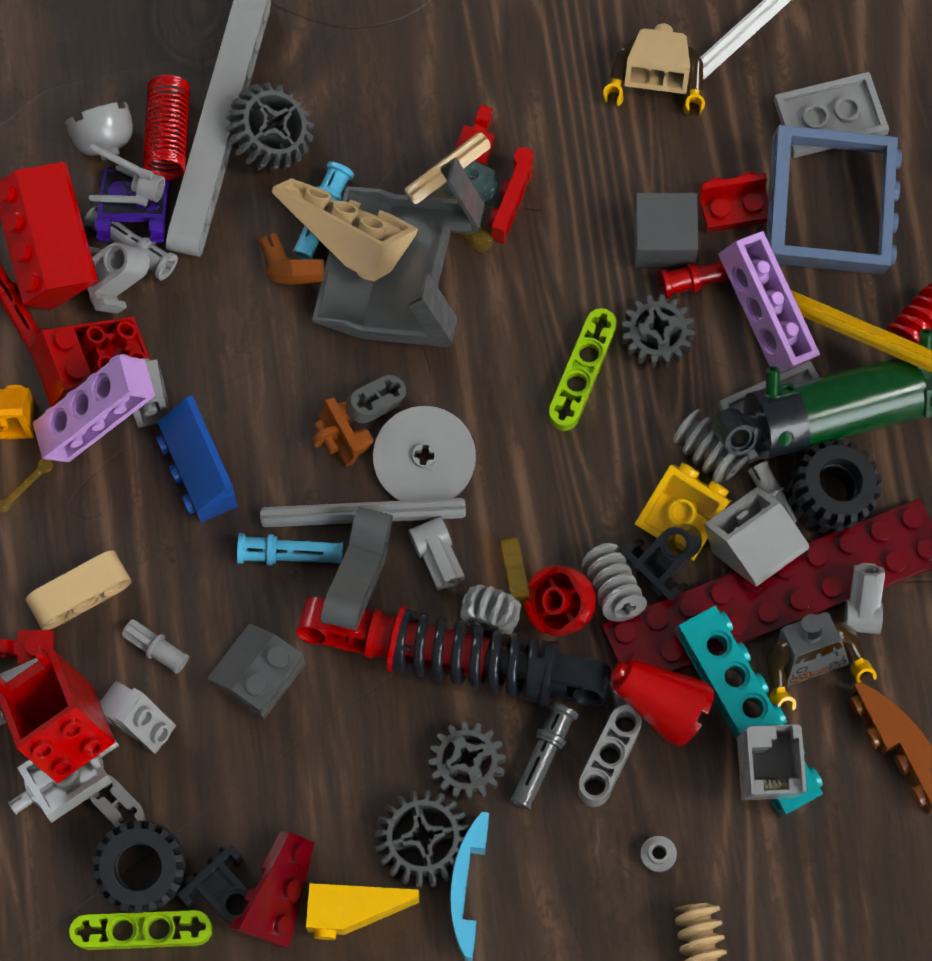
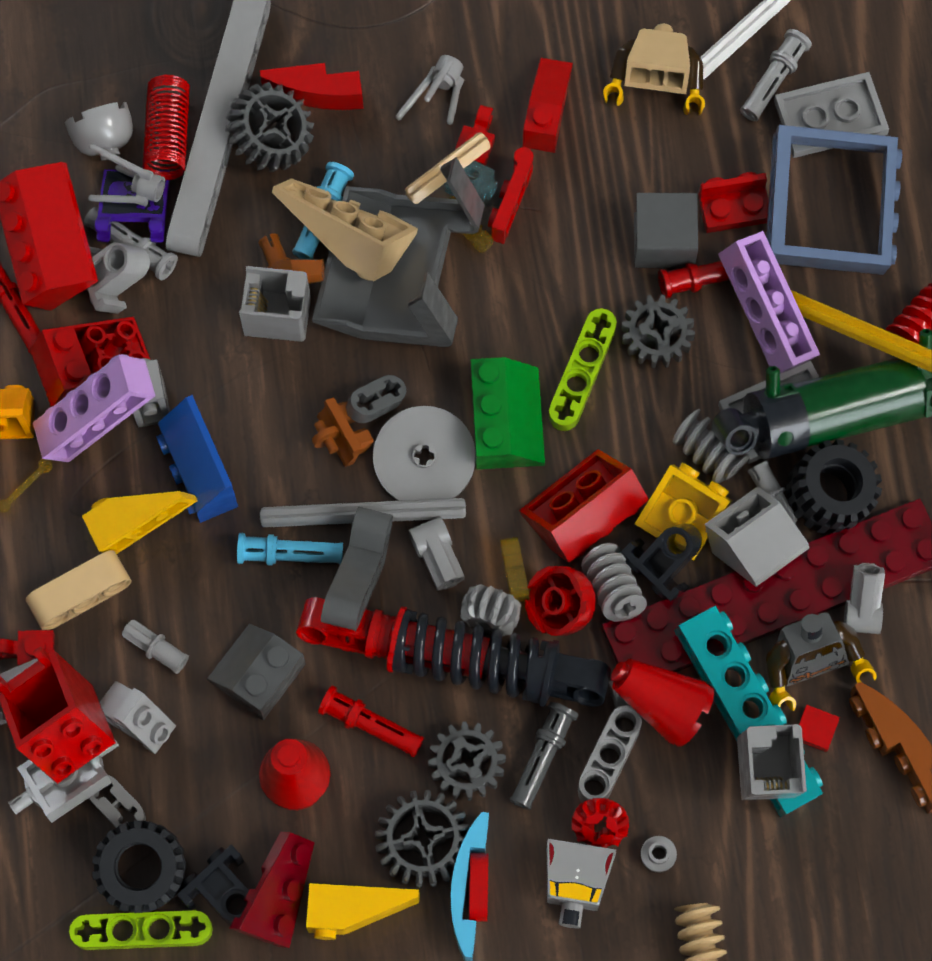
(126, 519): none -> yellow slope
(275, 304): none -> light grey piece
(294, 774): none -> red cone
(316, 87): none -> red slope
(355, 714): none -> red pin
(443, 75): none -> light grey plant
(478, 887): none -> red beam
(506, 414): none -> green slope
(546, 105): none -> red slope
(576, 878): none -> light grey torso
(585, 505): none -> red slope
(590, 813): none -> red gear
(782, 63): none -> light grey pin
(818, 727): none -> red tile

